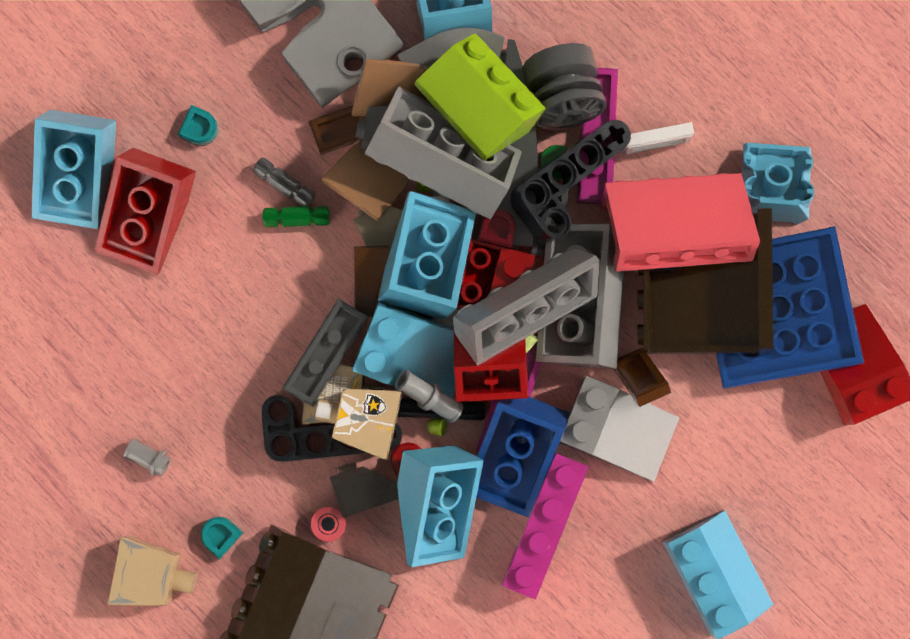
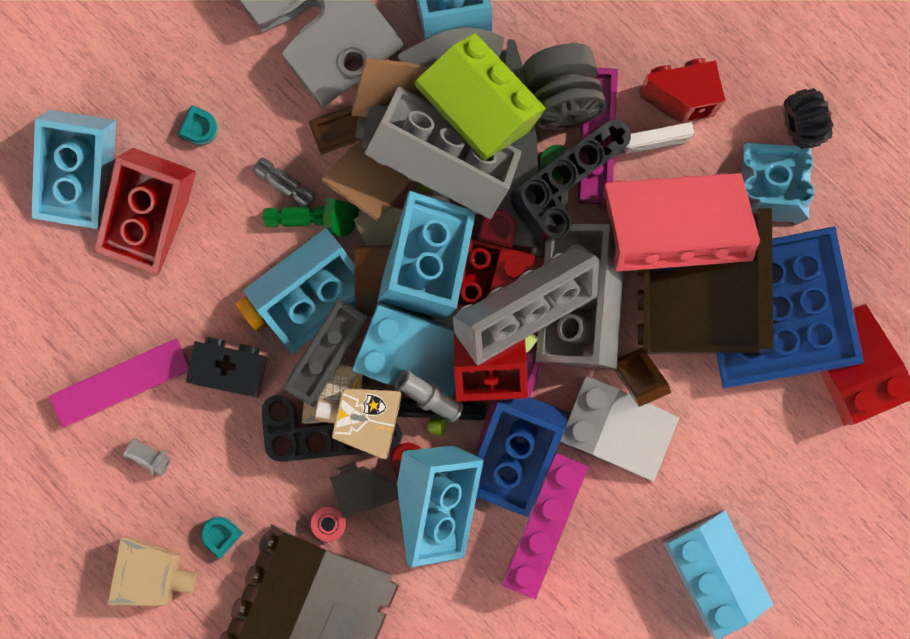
(120, 383): none -> dark pink tile
(206, 372): none -> black brick
(251, 314): none -> light orange tile
(303, 289): none -> medium azure slope
(339, 217): none -> green tile
(686, 91): none -> red slope
(808, 118): none -> black gear

